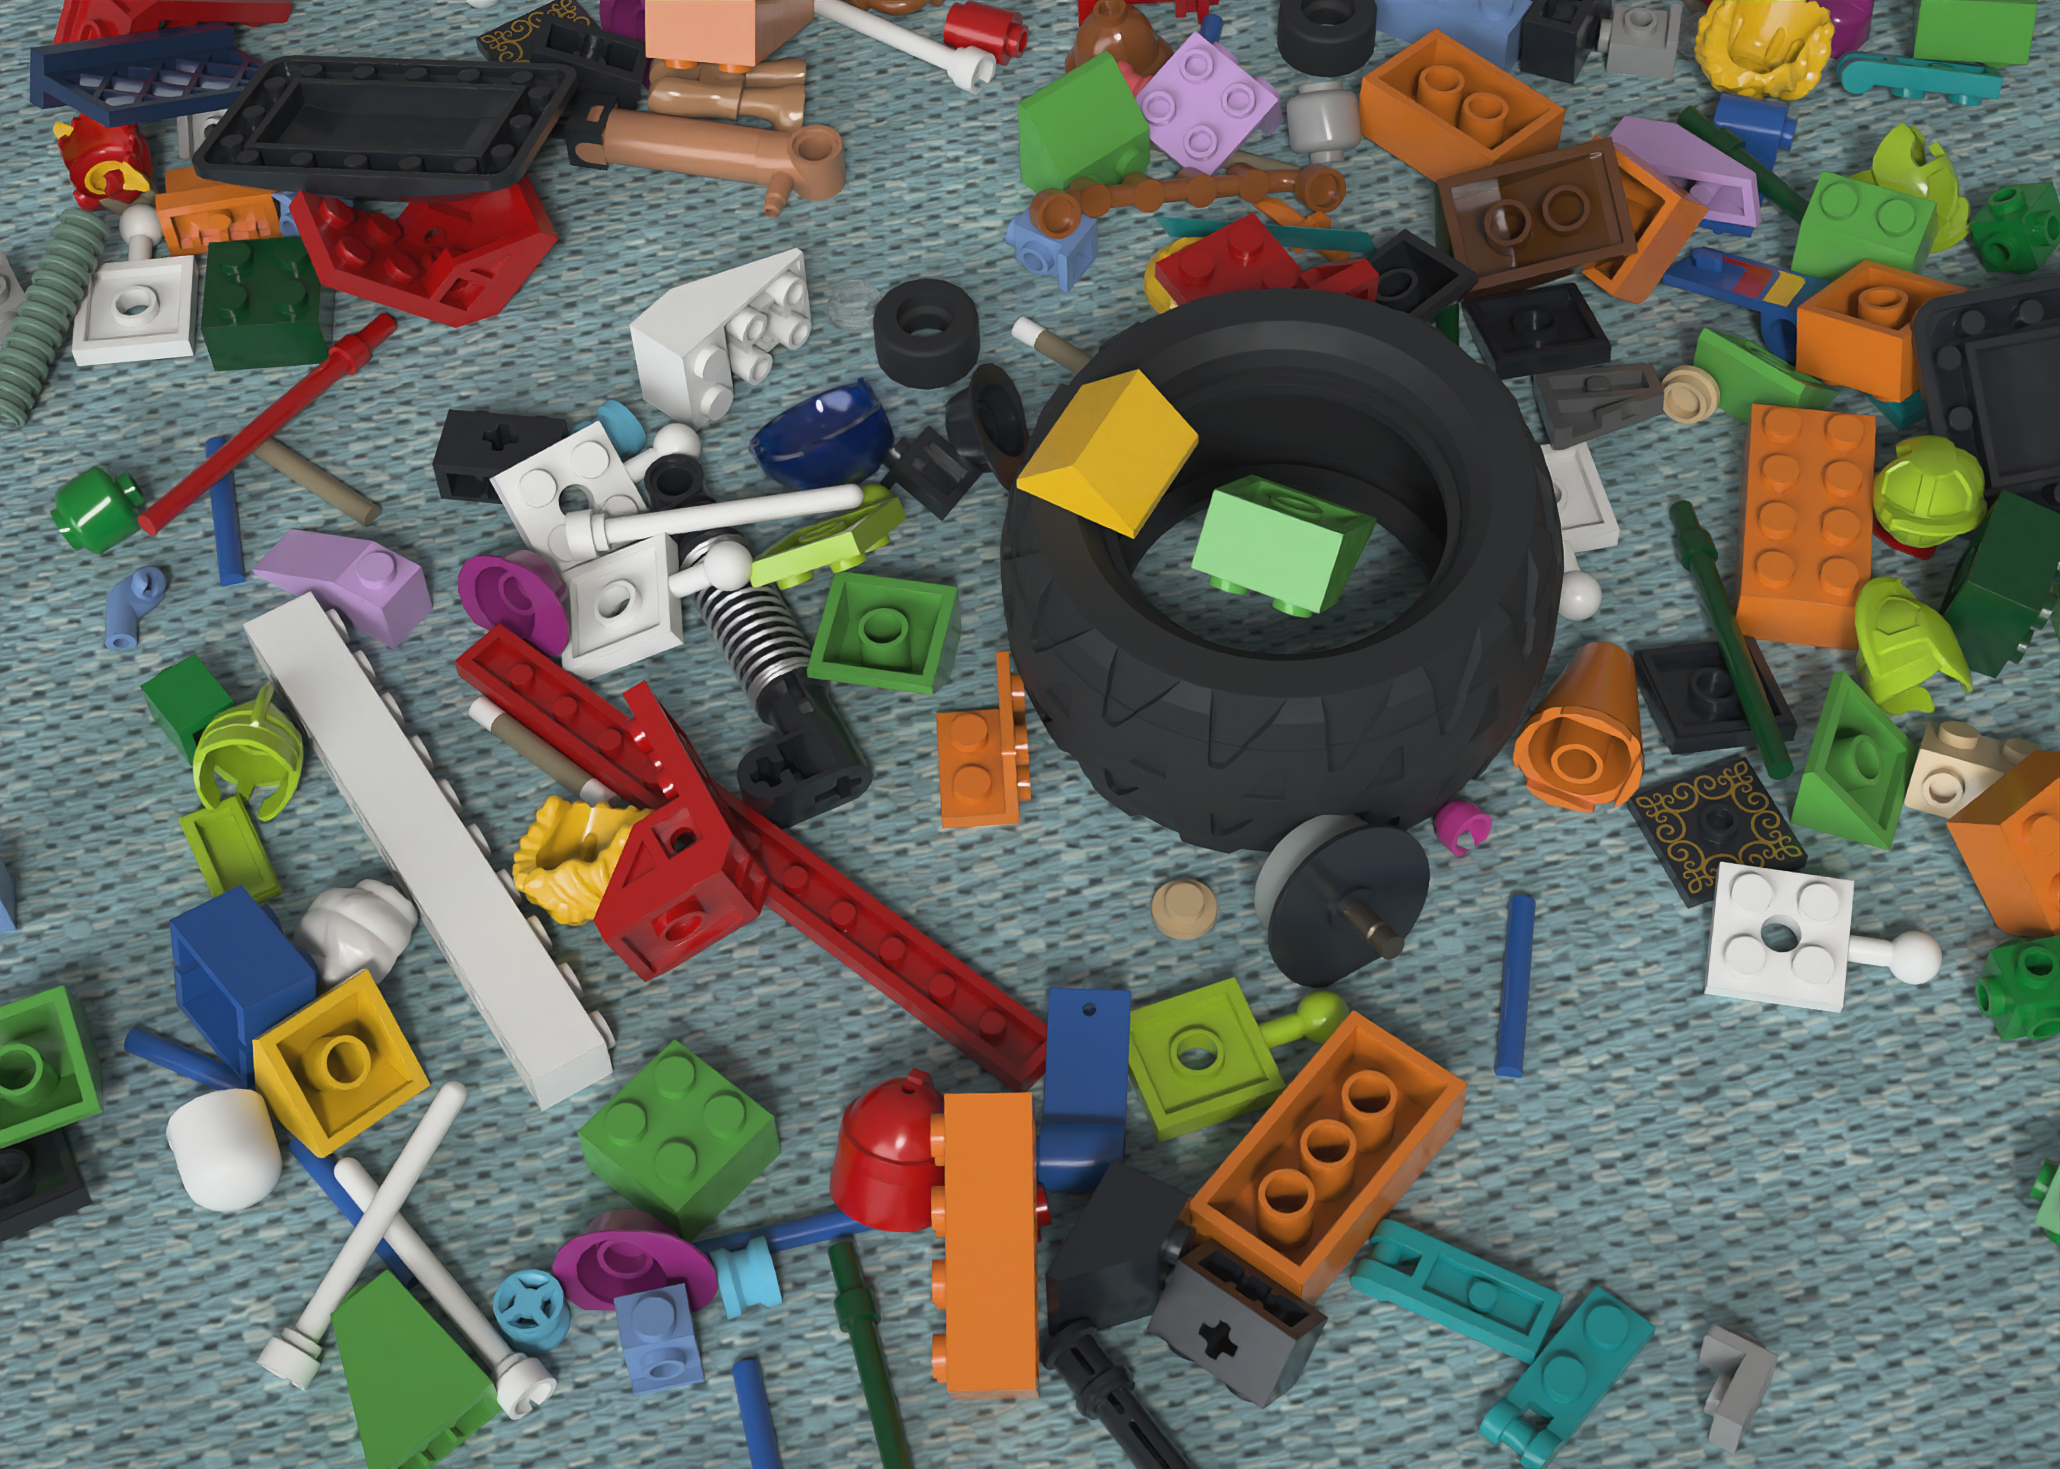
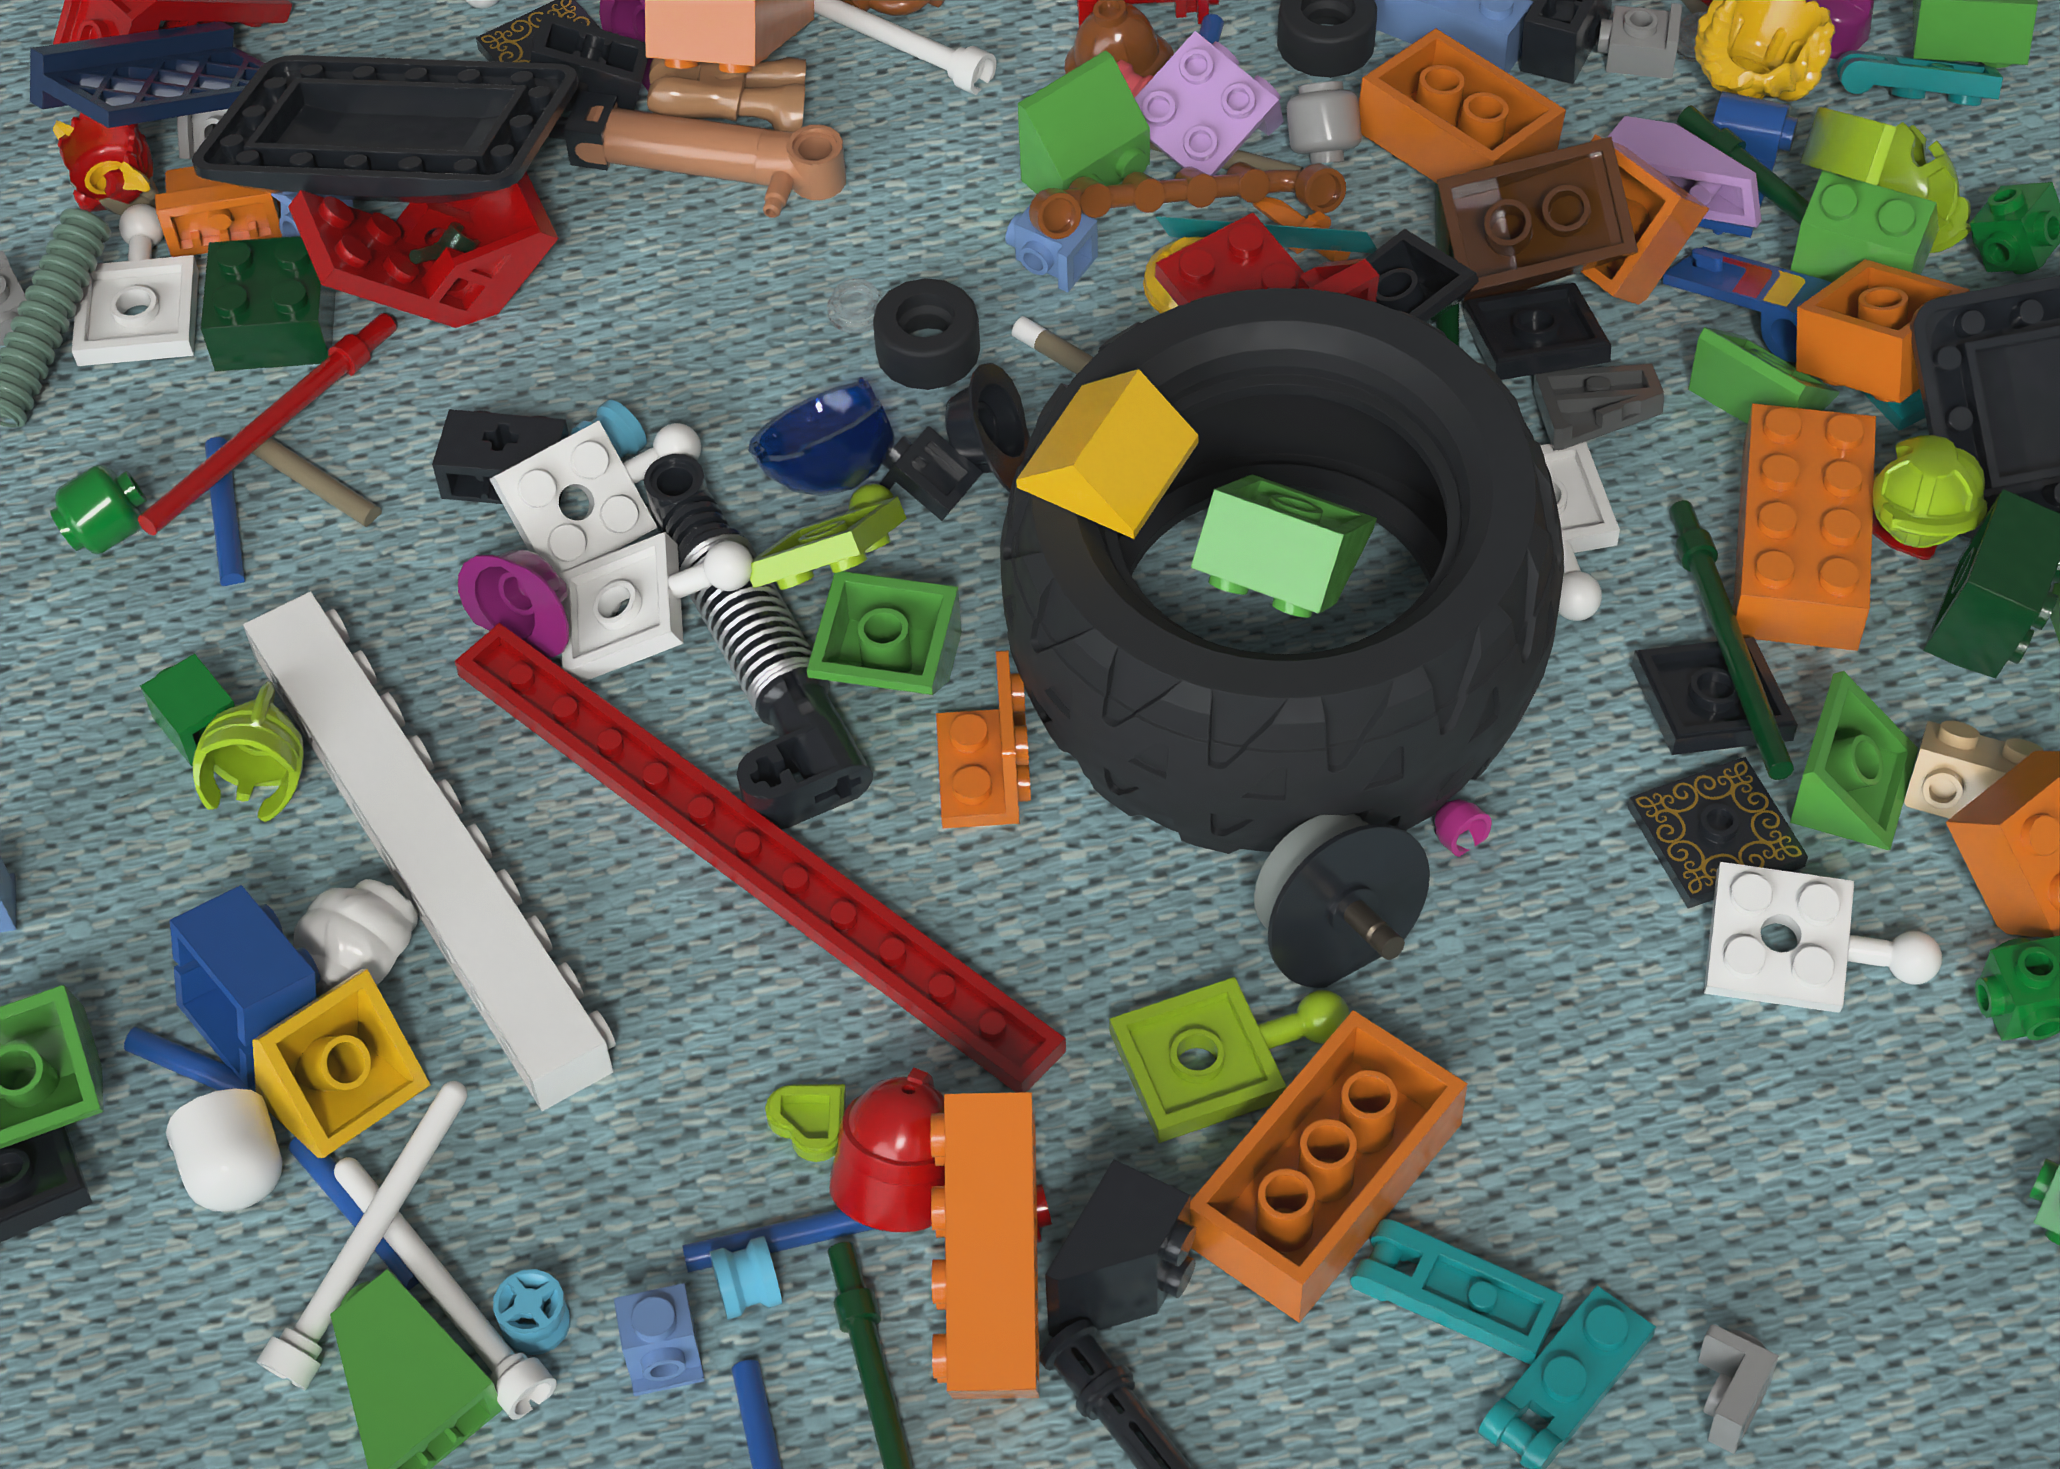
(129, 603): medium blue arm -> none
(230, 850): lime tile -> none
(355, 577): lavender slope -> none
(451, 238): none -> hand
(541, 753): dark tan bar -> none
(571, 856): yellow hair -> none
(594, 533): white piece -> none
(627, 1255): magenta piece -> none
(671, 902): red bracket -> none
(680, 1141): bright green brick -> none
(719, 327): white slope -> none
(808, 1117): none -> lime tile
(988, 28): red brick -> none
(1084, 1088): blue door -> none
(1184, 909): tan plate -> none
(1236, 1323): black brick -> none
(1515, 987): blue bar -> none
(1585, 733): orange cone -> none
(1690, 394): tan plate -> none
(1848, 145): none -> lime slope
(1903, 647): lime helmet -> none

